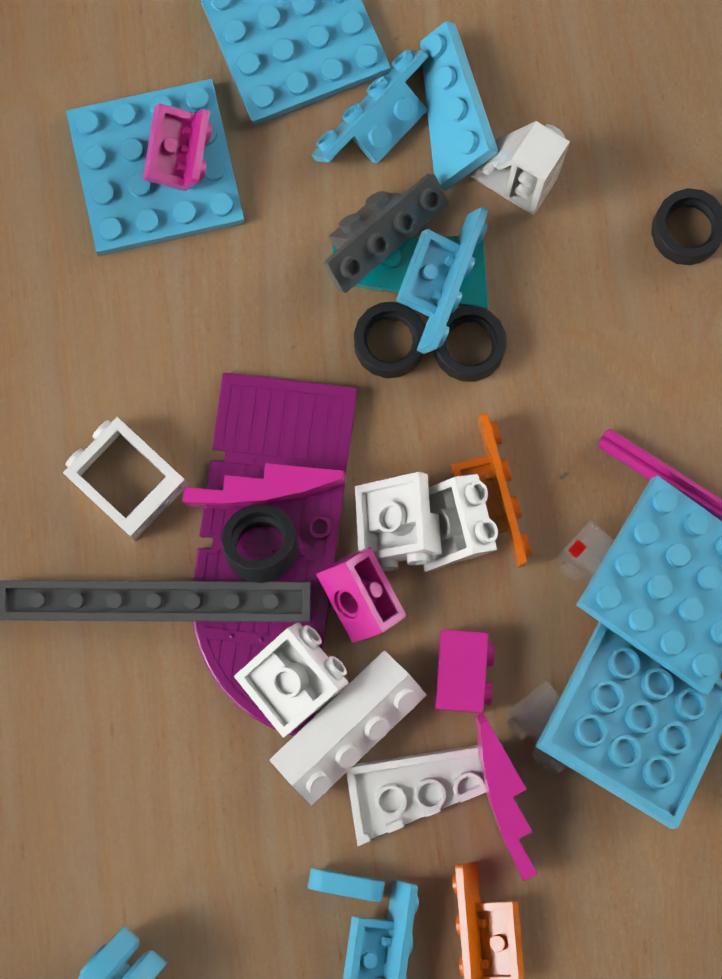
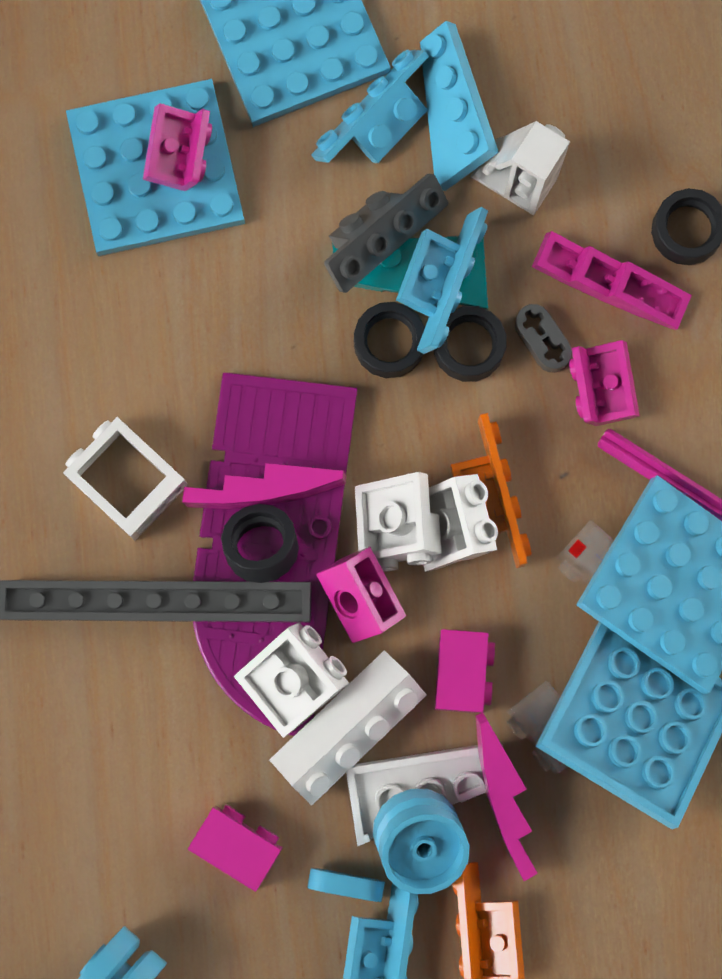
(236, 847): none -> dark pink brick
(420, 841): none -> medium azure wheel
(550, 332): none -> dark grey beam
(604, 383): none -> dark pink bracket
(612, 281): none -> dark pink slope

